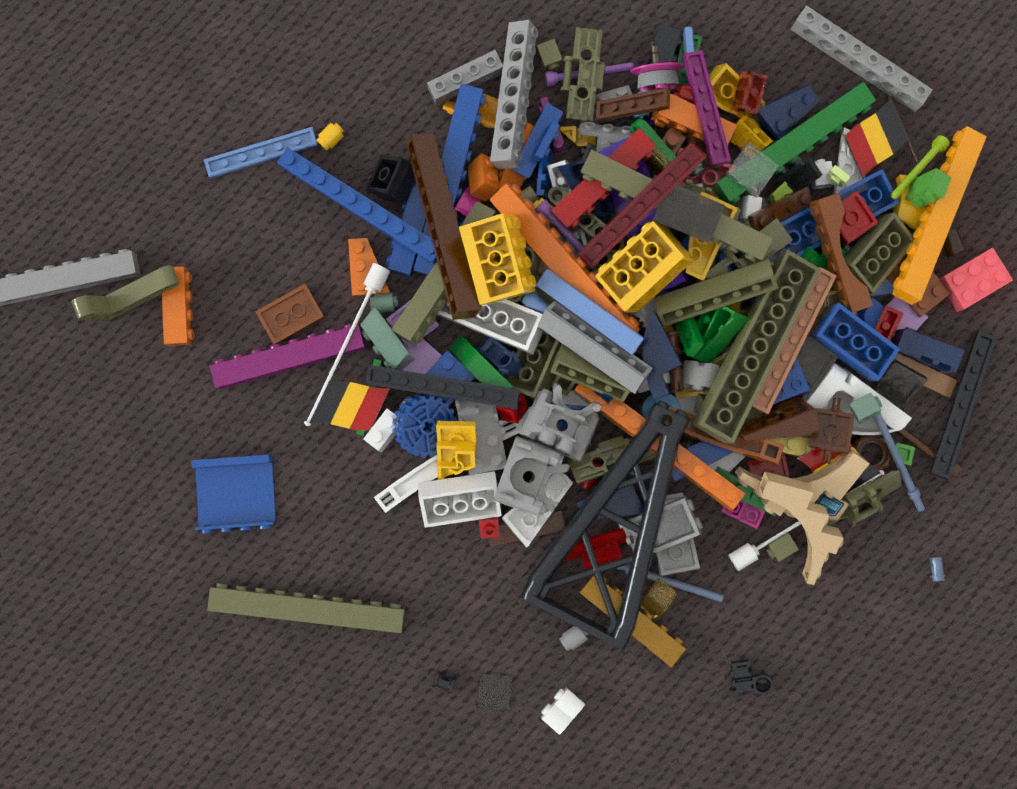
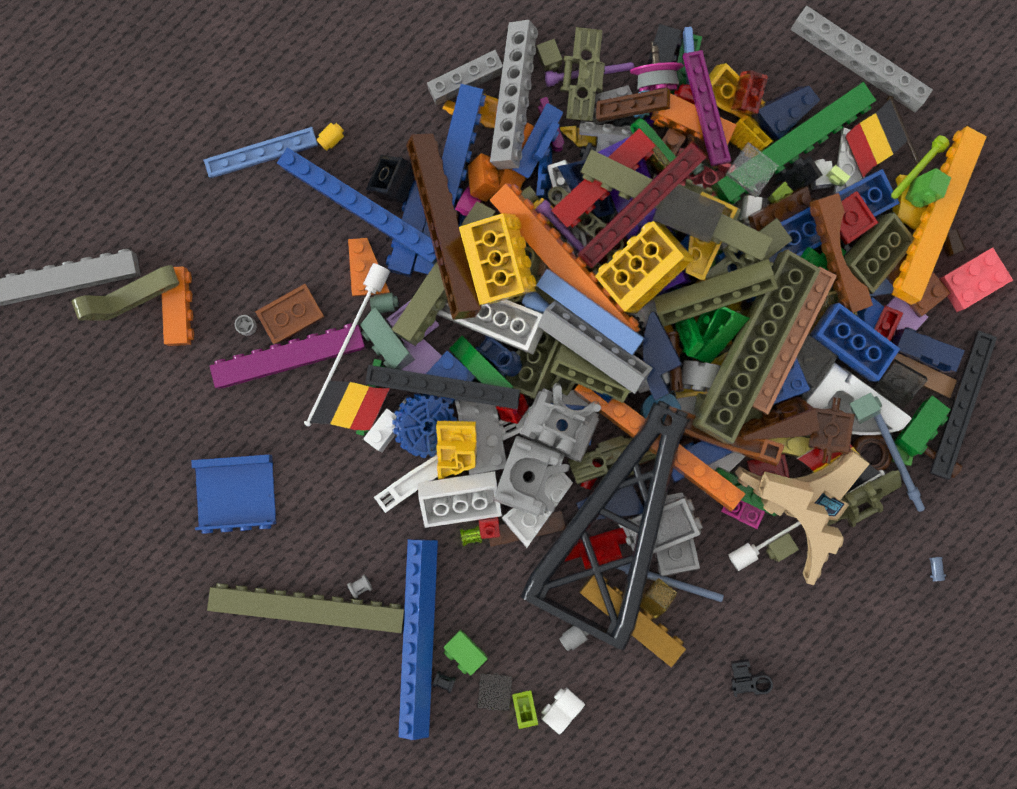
(242, 325): none -> light grey wheel
(360, 586): none -> light grey bush
(418, 639): none -> blue brick
(464, 652): none -> bright green brick
(470, 536): none -> clear neon green bush
(525, 709): none -> lime slope
(922, 426): none -> green brick

